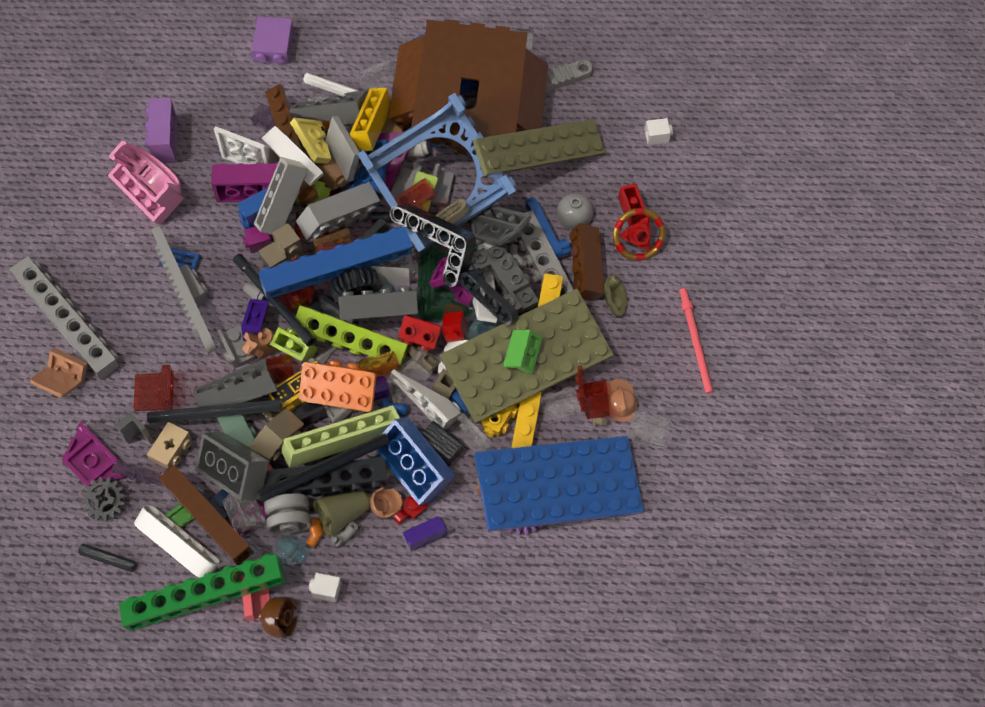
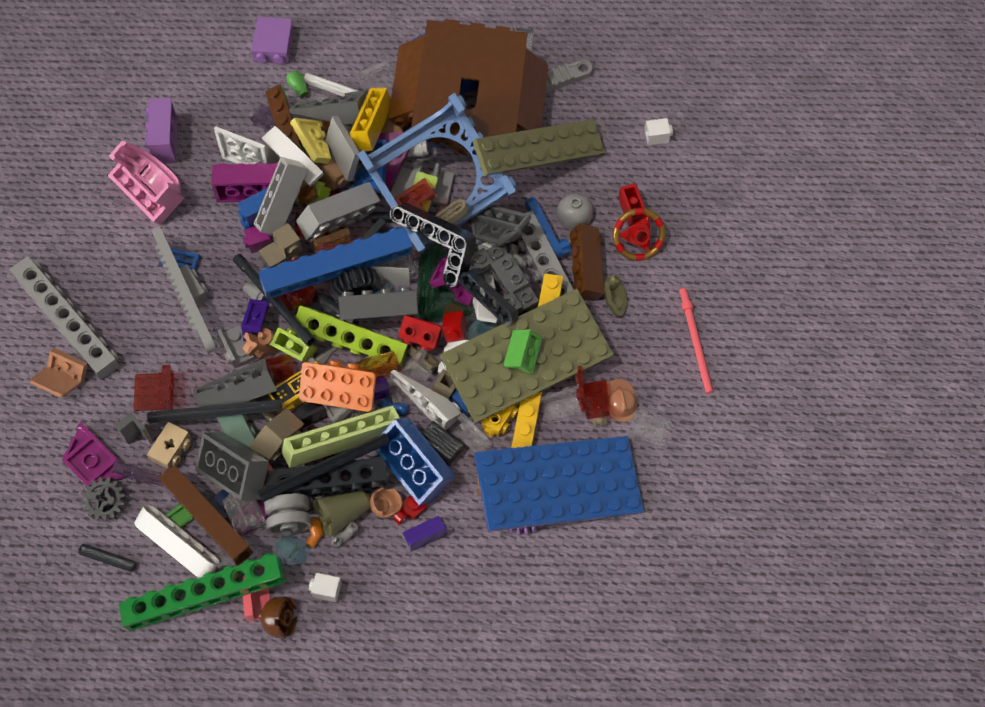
(297, 83): none -> bright green cone

